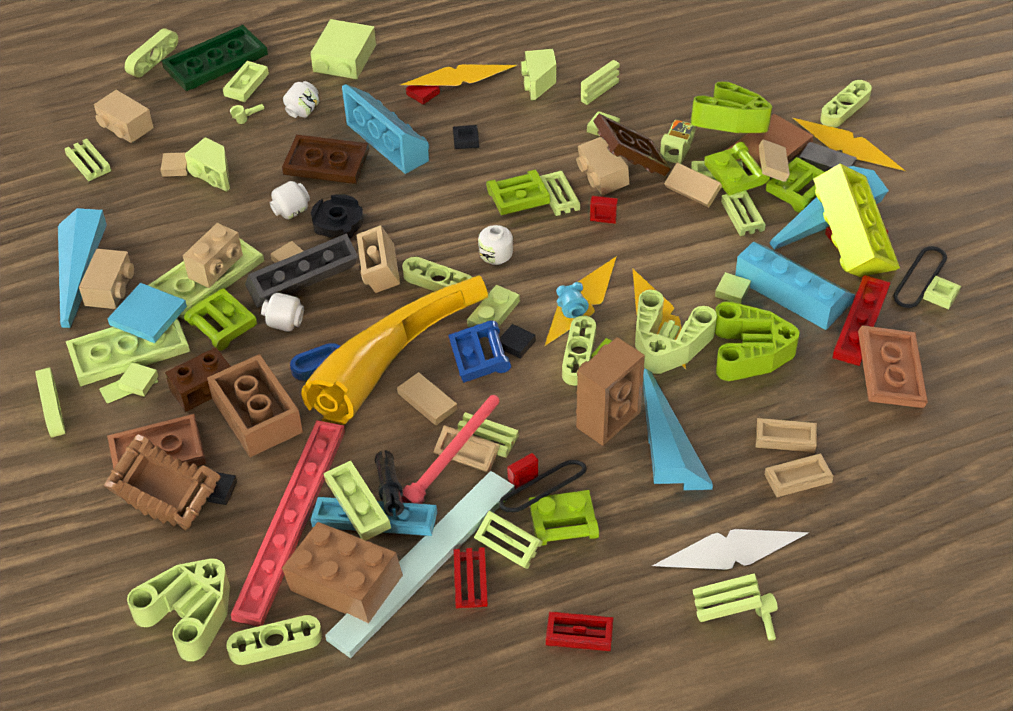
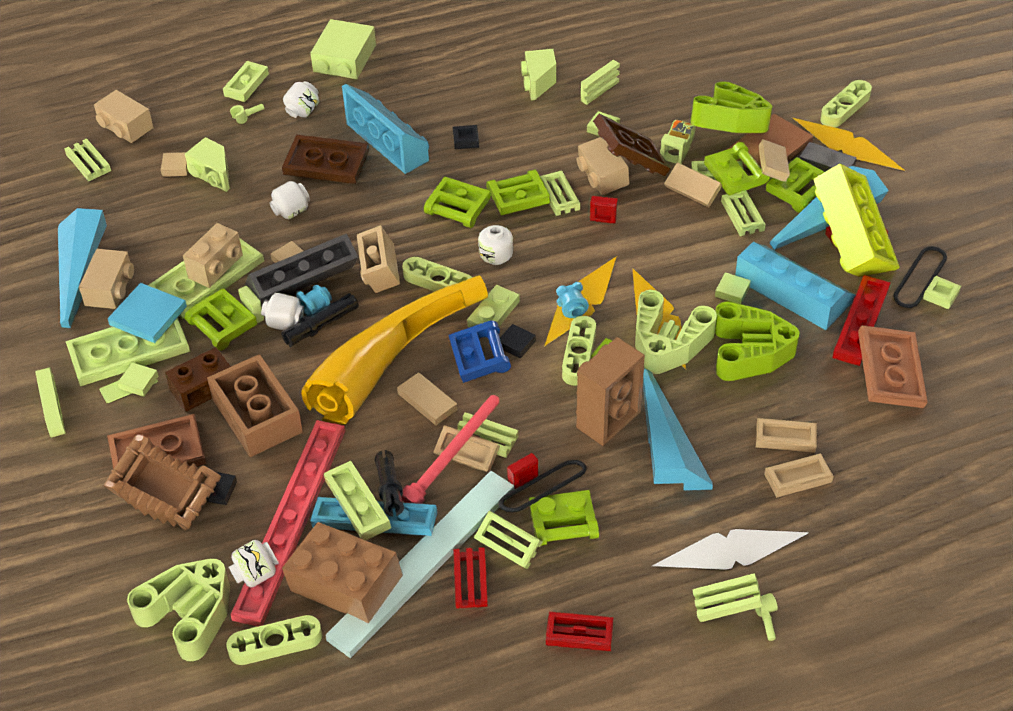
(140, 61): yellowish green beam -> none
(214, 57): dark green plate -> none
(251, 302): none -> yellowish green tile
(253, 563): none -> white head
(306, 363): blue tile -> none
(312, 324): none -> black pin
(315, 299): none -> medium azure brick
(325, 220): black plate -> none
(422, 93): red tile -> none
(453, 77): yellow sticker -> none
(459, 195): none -> lime plate

